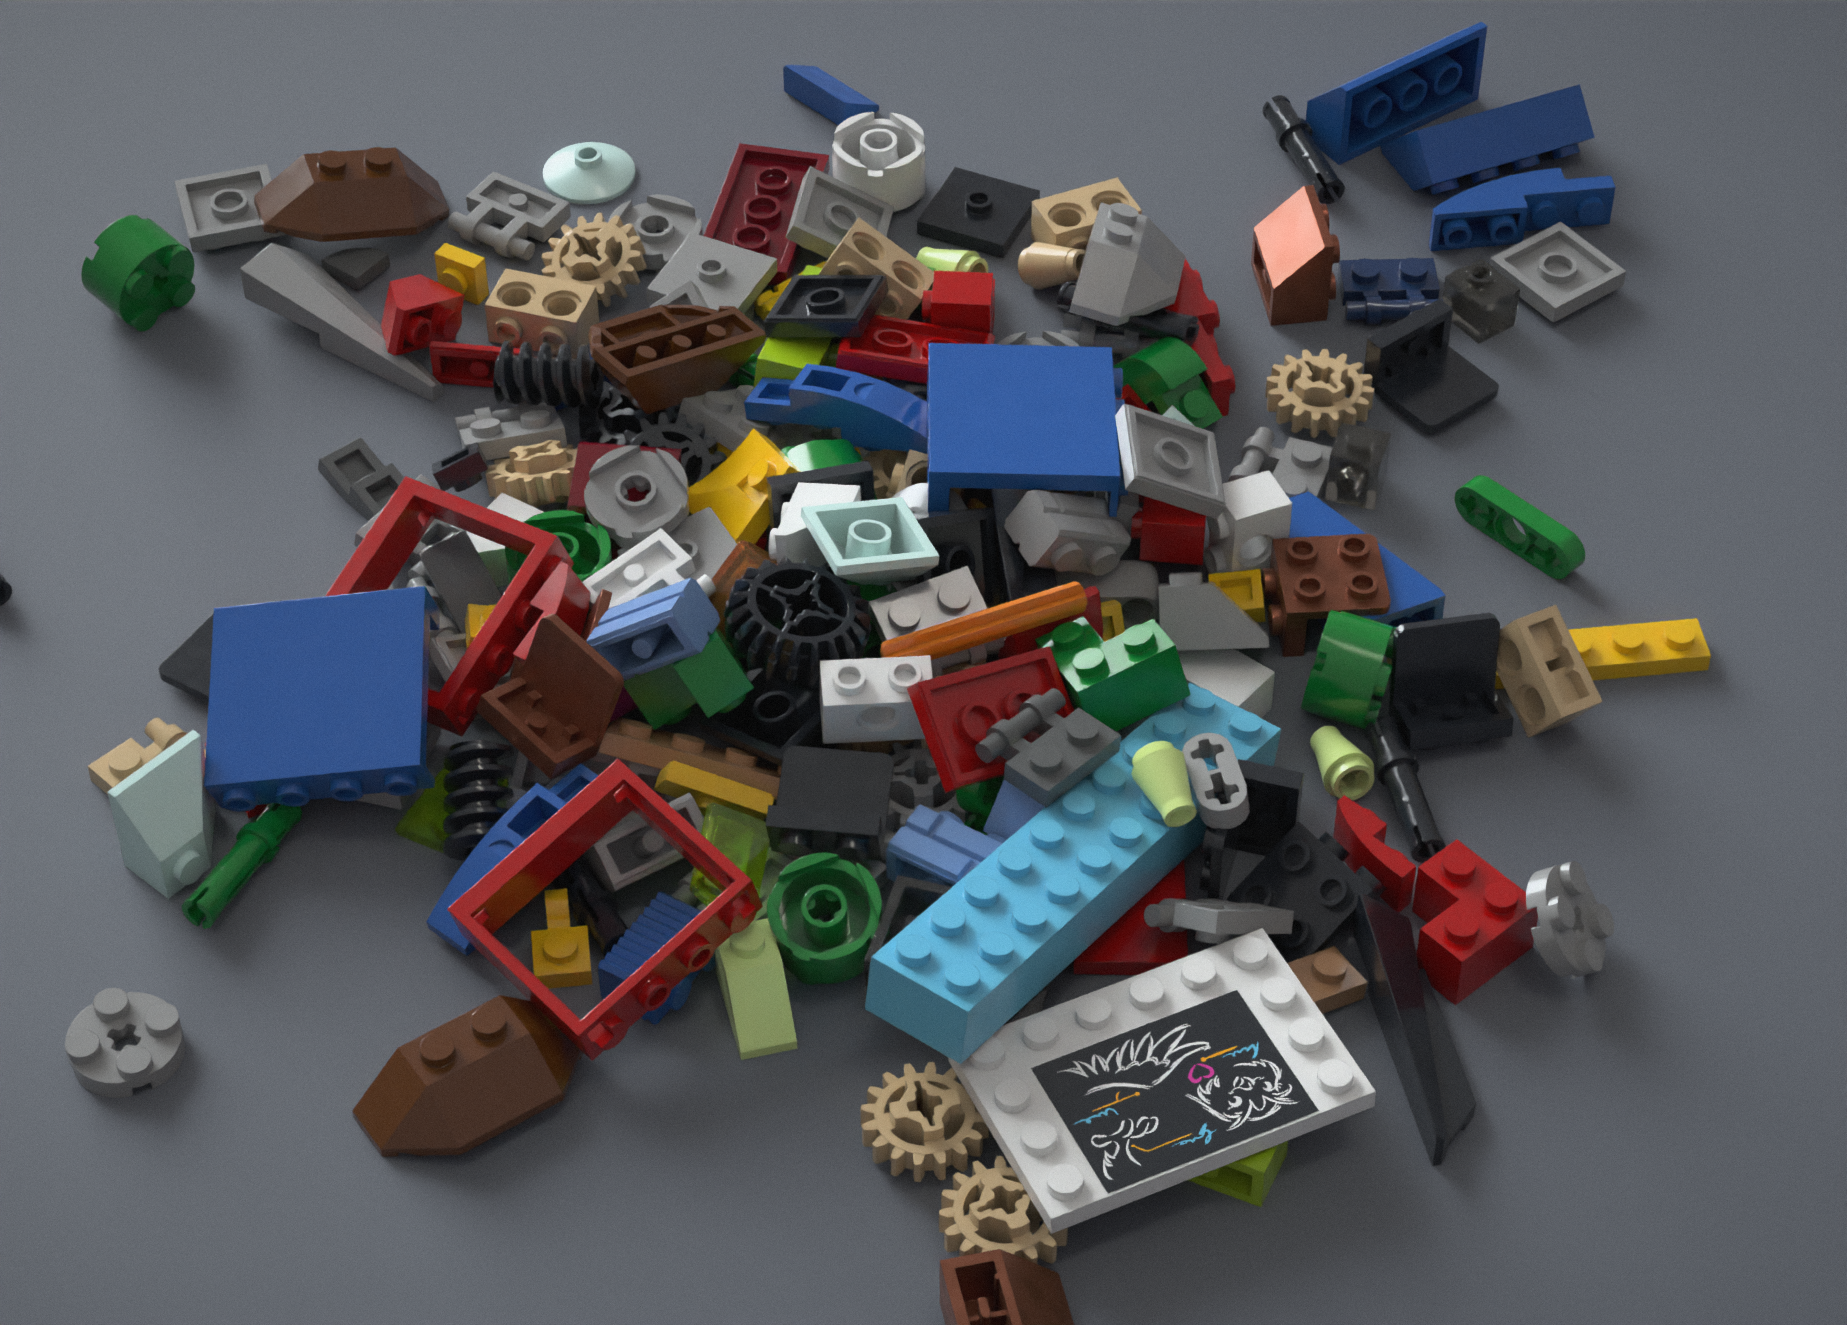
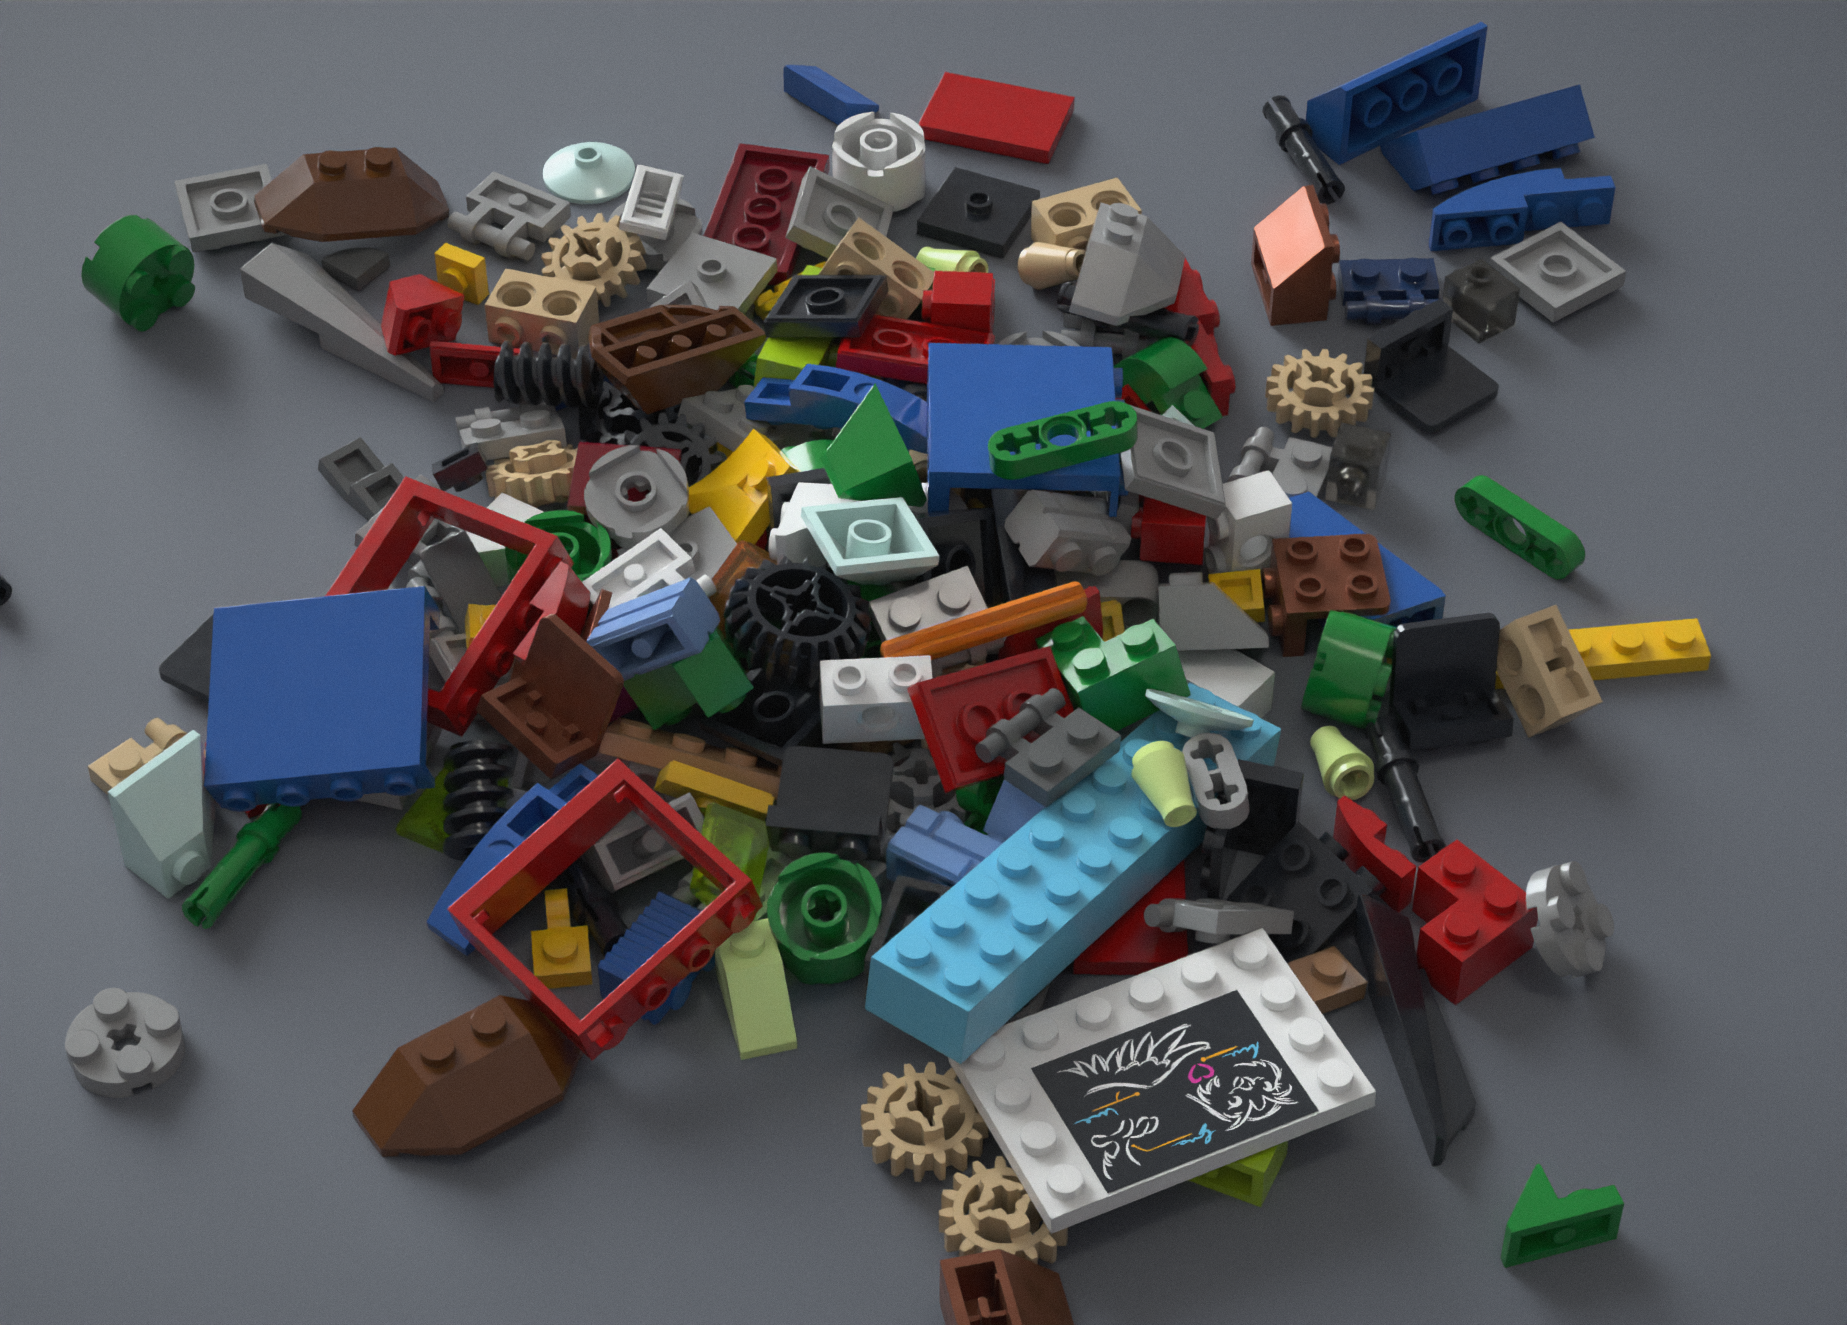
(652, 202): none -> white slope
(871, 457): none -> green slope
(996, 117): none -> red tile
(1101, 443): none -> green beam
(1196, 716): none -> light aqua dish
(1551, 1226): none -> green slope

